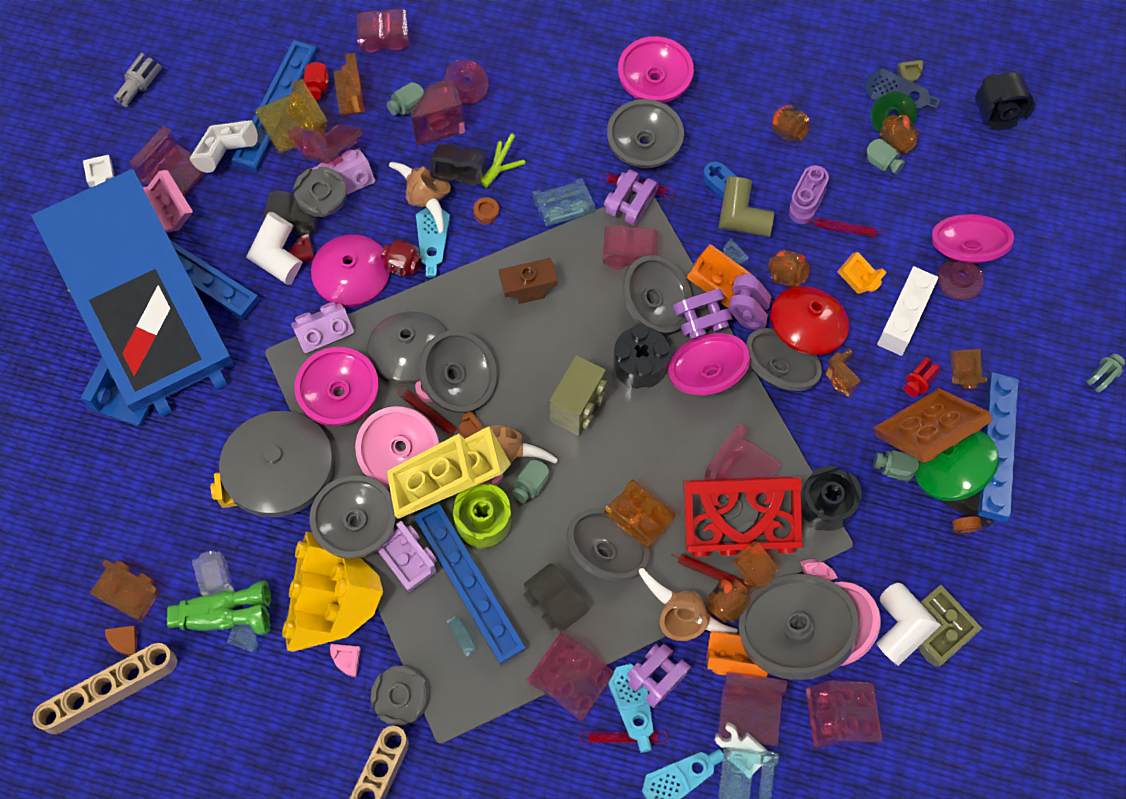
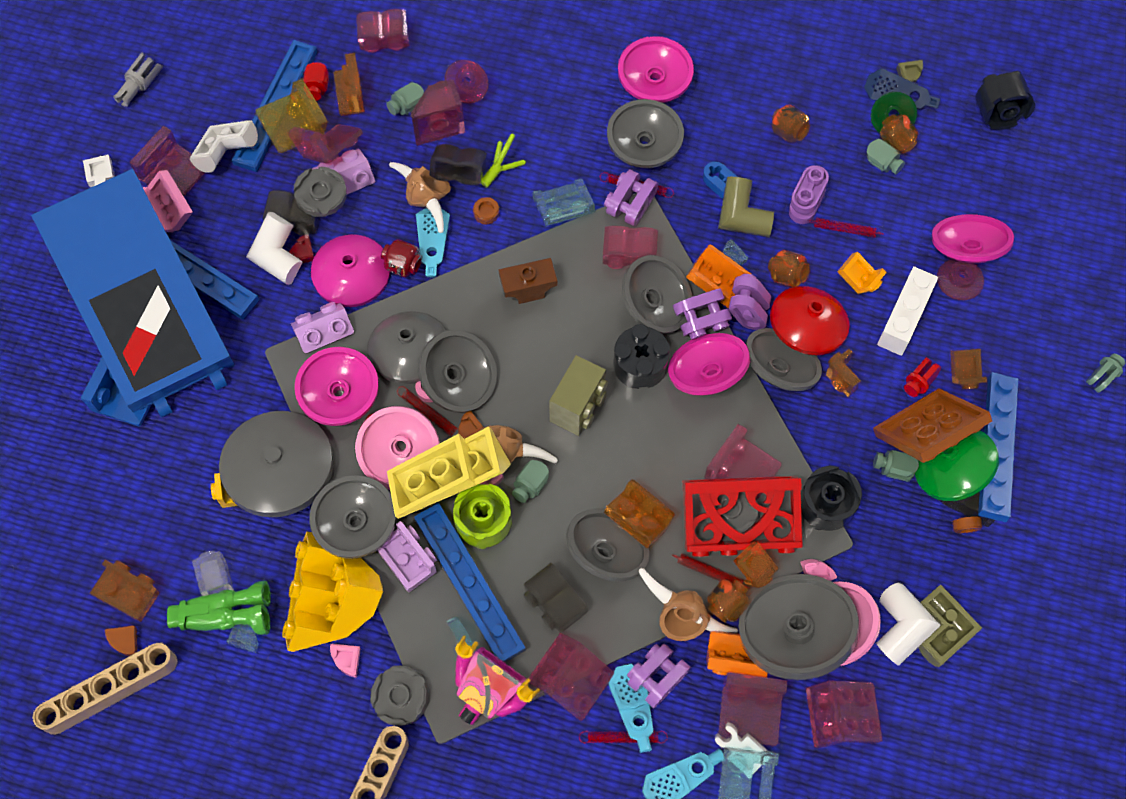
(488, 684): none -> torso

